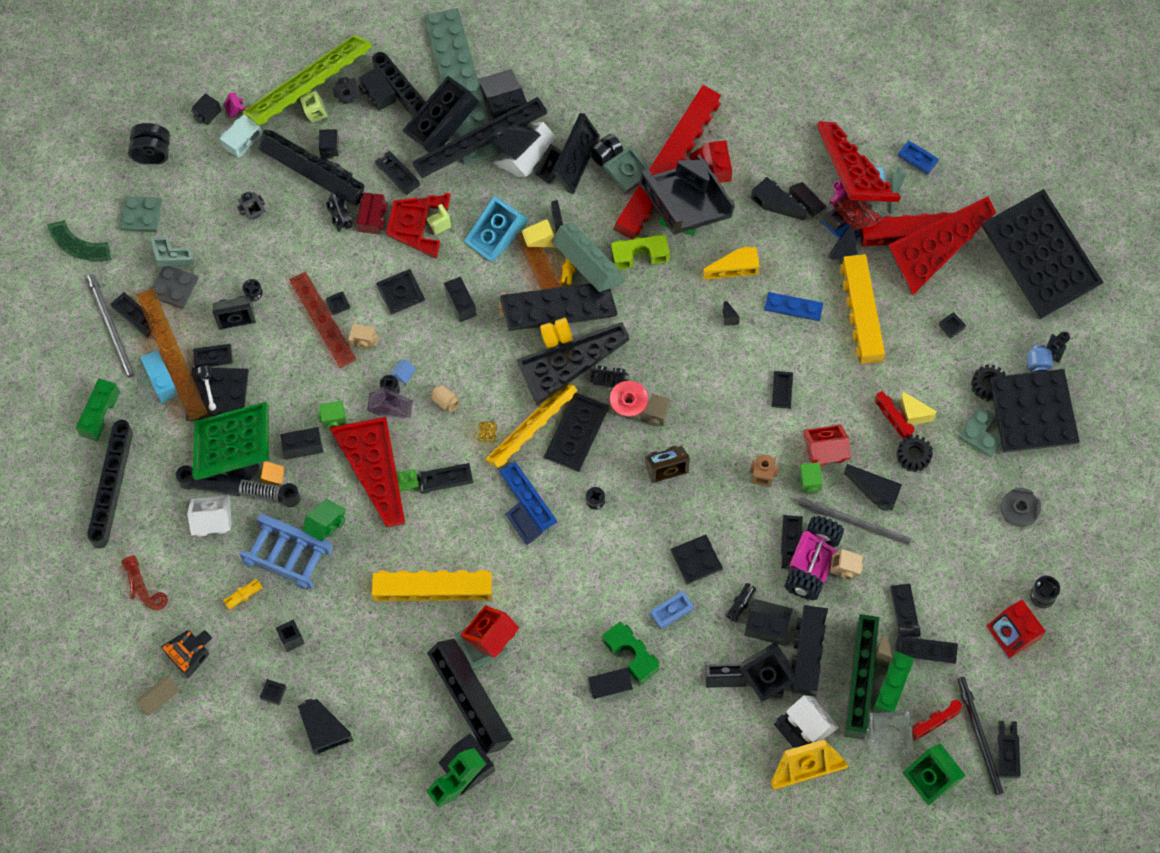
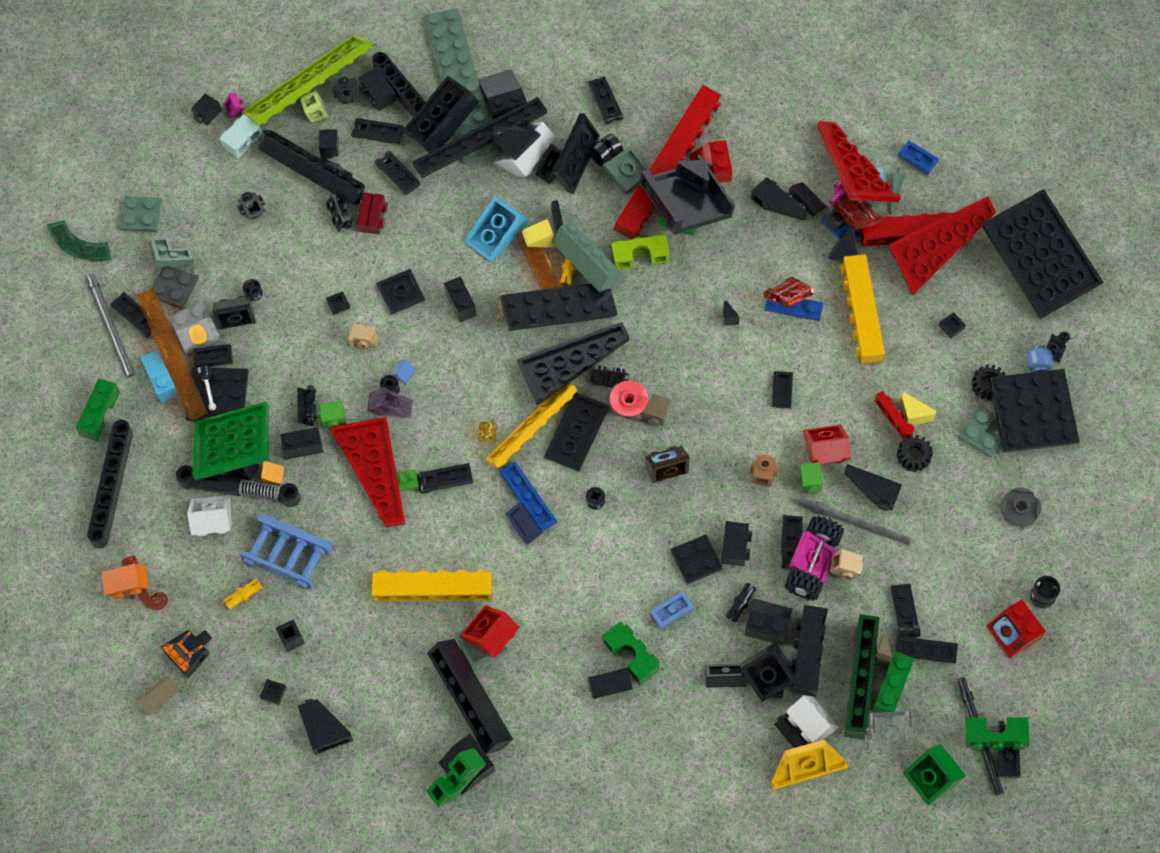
(125, 580): none -> orange brick
(149, 143): black wheel -> none
(194, 328): none -> light grey slope
(305, 406): none -> black hinge
(322, 319): clear red tile -> none
(324, 520): green brick -> none
(377, 131): none -> black plate
(409, 221): red wing -> none
(439, 221): yellowish green panel -> none
(445, 398): tan brick -> none
(554, 333): yellow wheel -> none
(605, 100): none -> black plate
(735, 543): none -> black brick
(738, 263): yellow slope -> none
(789, 292): none -> clear red plate
(936, 720): red plate -> none
(980, 736): none -> green arch

